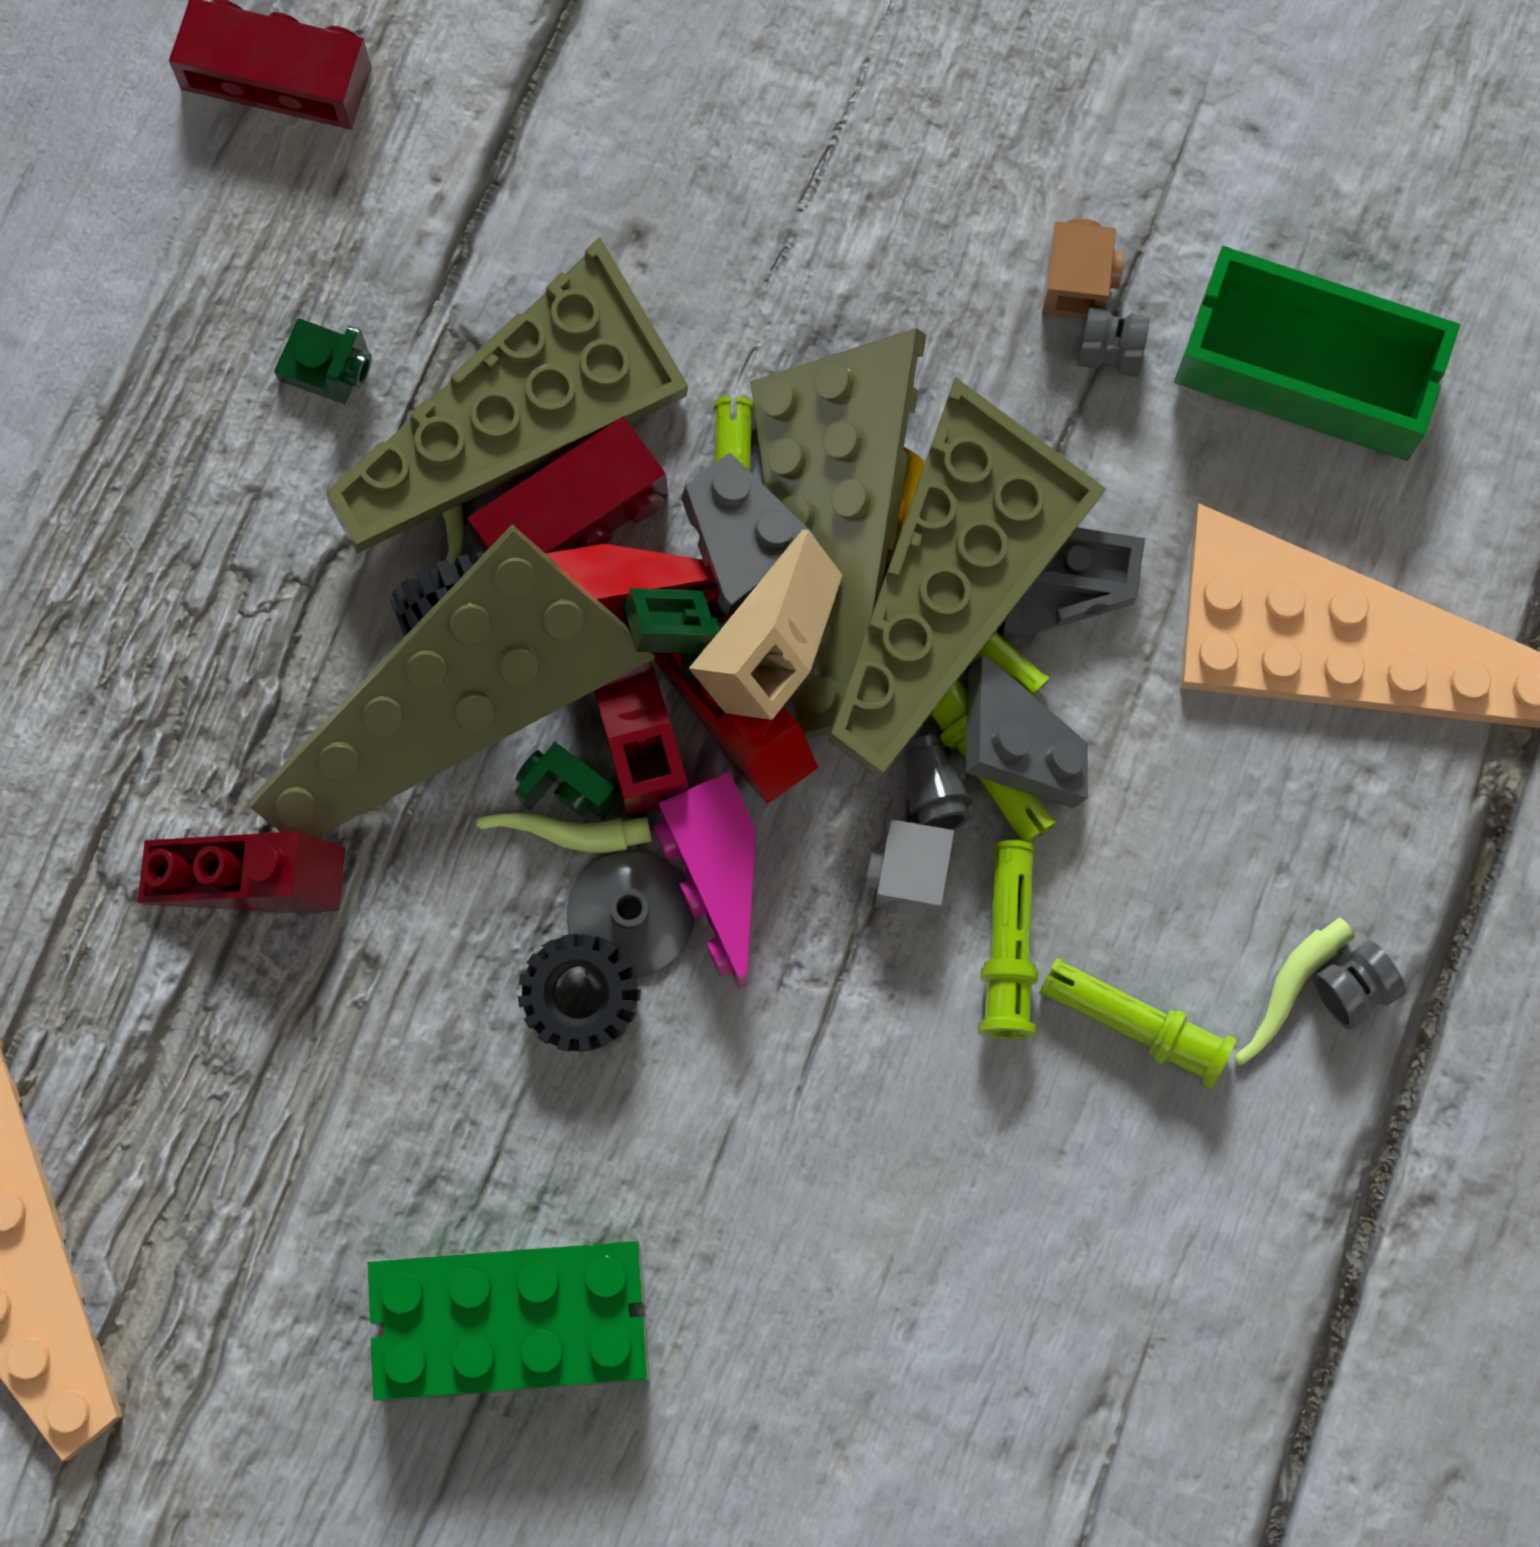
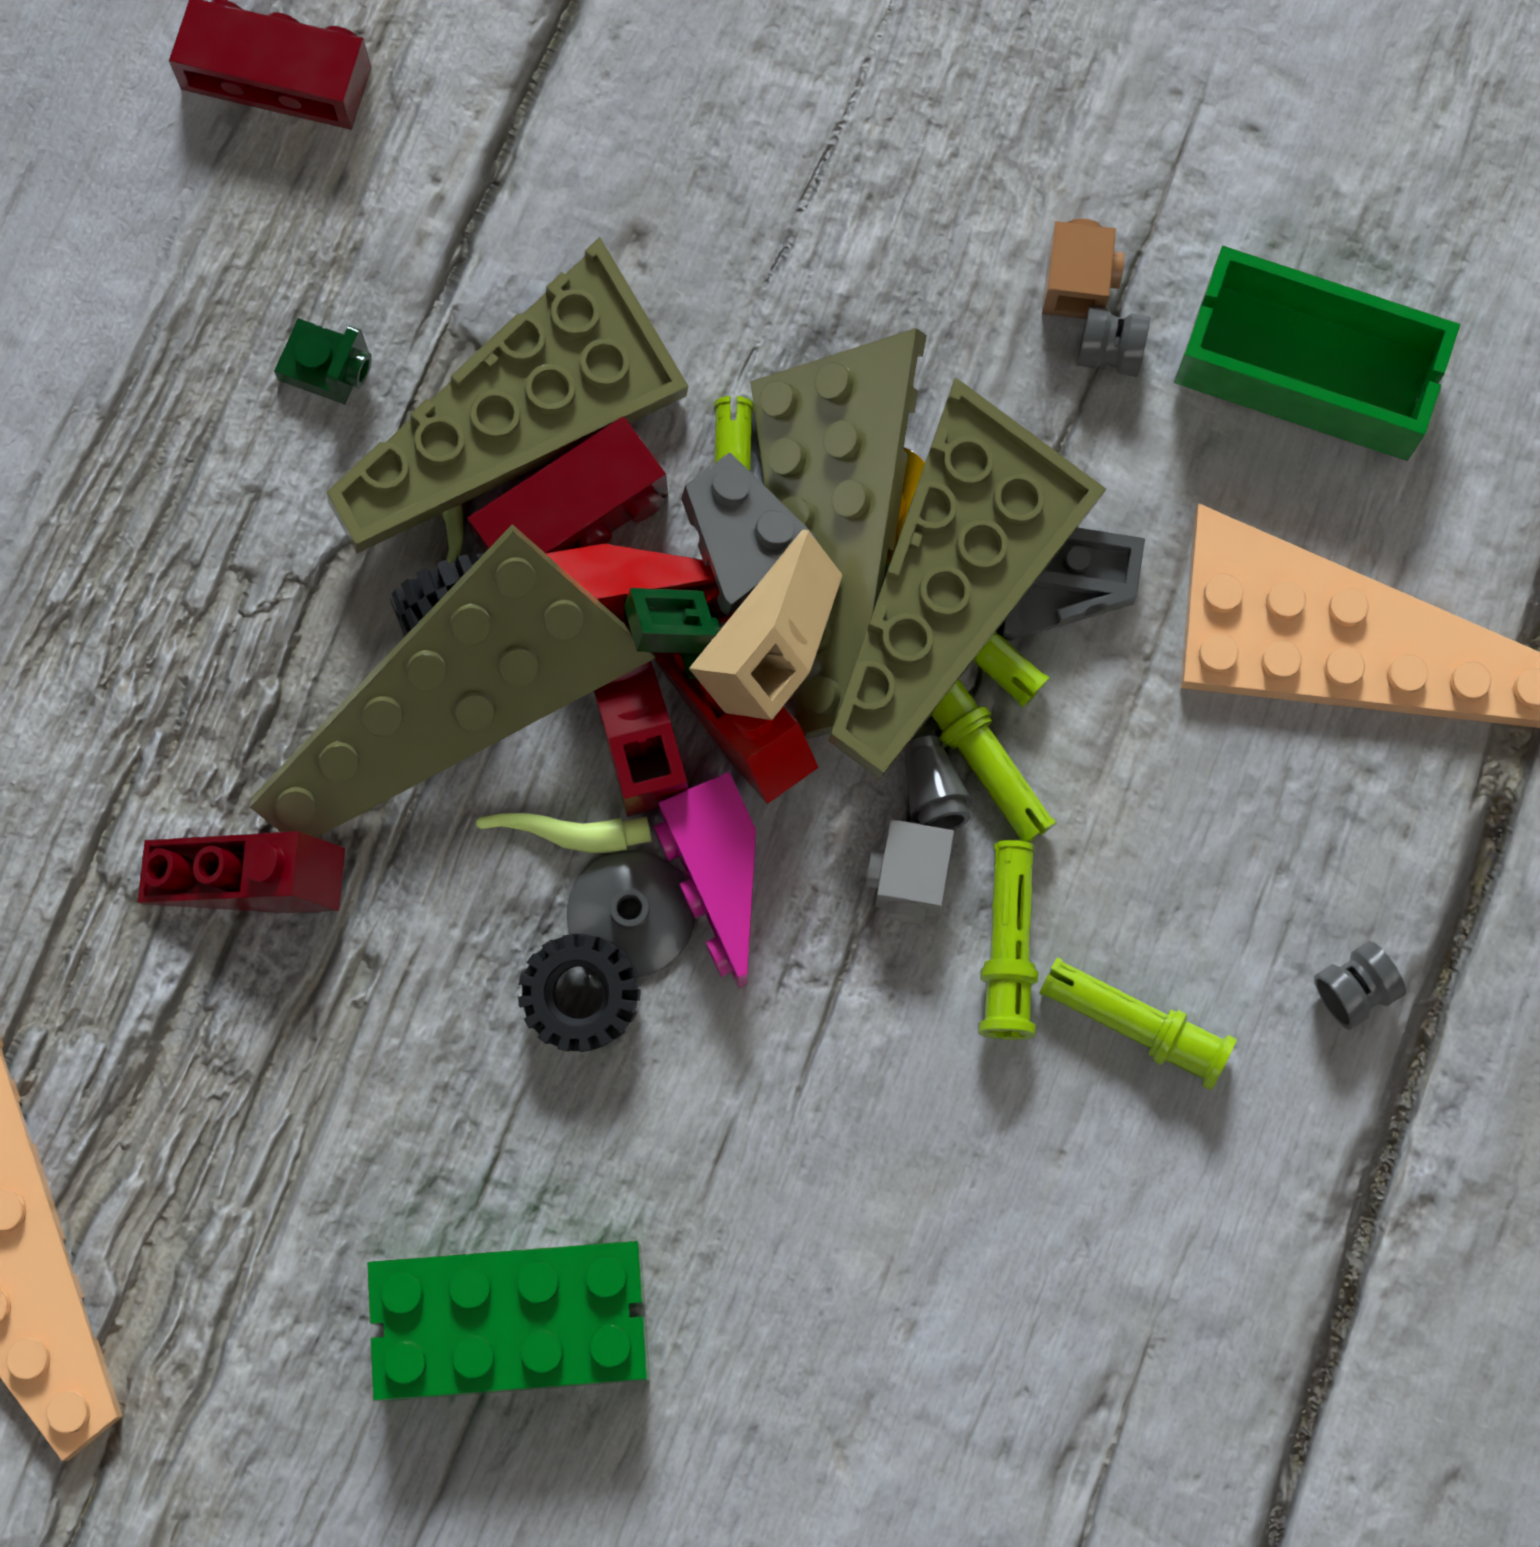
(577, 783): dark green bracket -> none
(1020, 740): dark grey wing -> none
(1299, 966): yellowish green animal -> none

